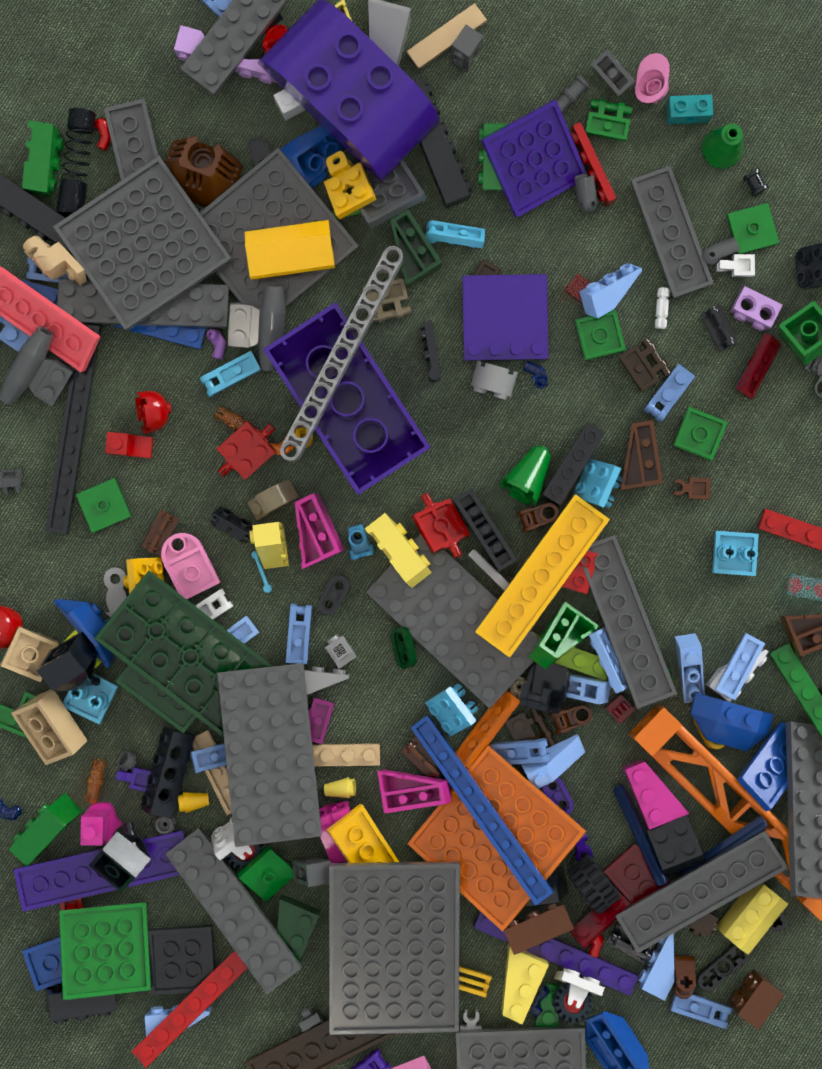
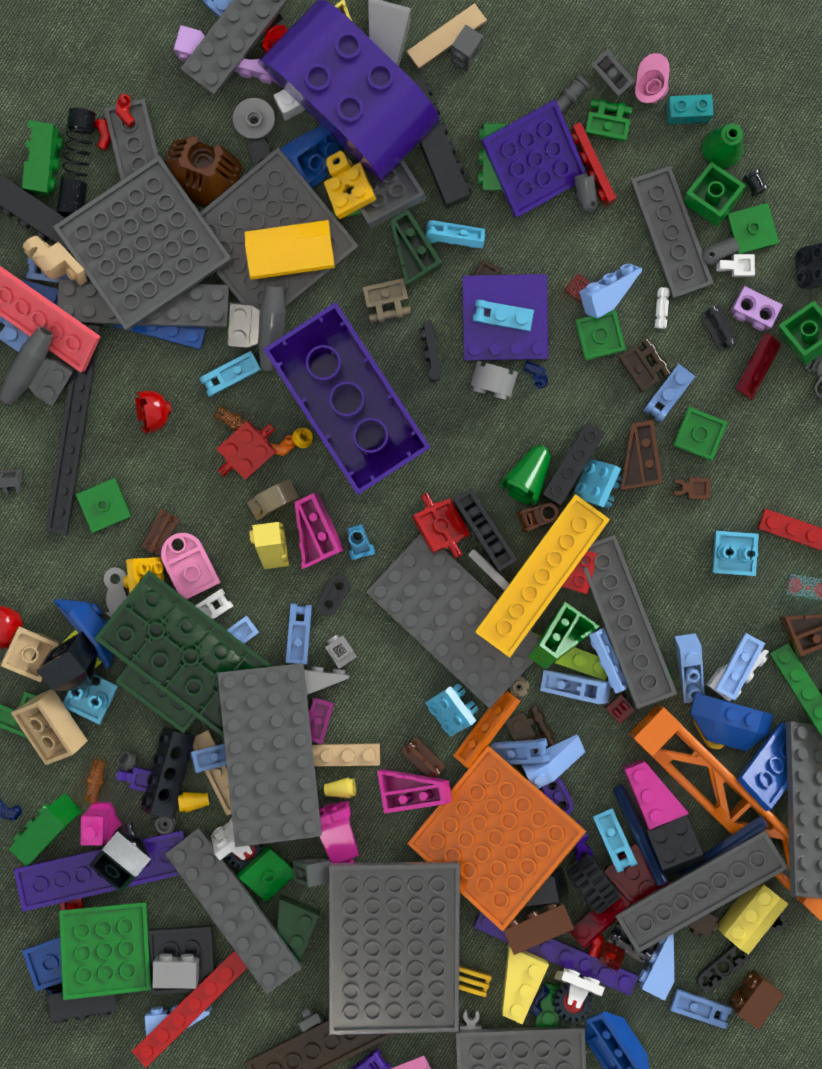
(122, 110): none -> red arm
(129, 445): red arch -> none
(176, 971): none -> light grey brick
(218, 341): medium lavender arm -> none
(224, 518): black hinge -> none
(253, 109): none -> light grey dish
(267, 587): medium azure hinge -> none
(350, 346): light grey beam -> none
(360, 838): yellow tile -> none
(399, 549): light yellow wedge -> none
(403, 647): dark green plate -> none
(482, 810): blue plate -> none
(503, 315): none -> medium azure plate
(545, 688): black piece -> none
(569, 718): reddish brown piece -> none
(611, 956): none -> clear red plate
(614, 839): none -> medium azure plate
(684, 974): reddish brown piece -> none
(714, 194): none -> green brick

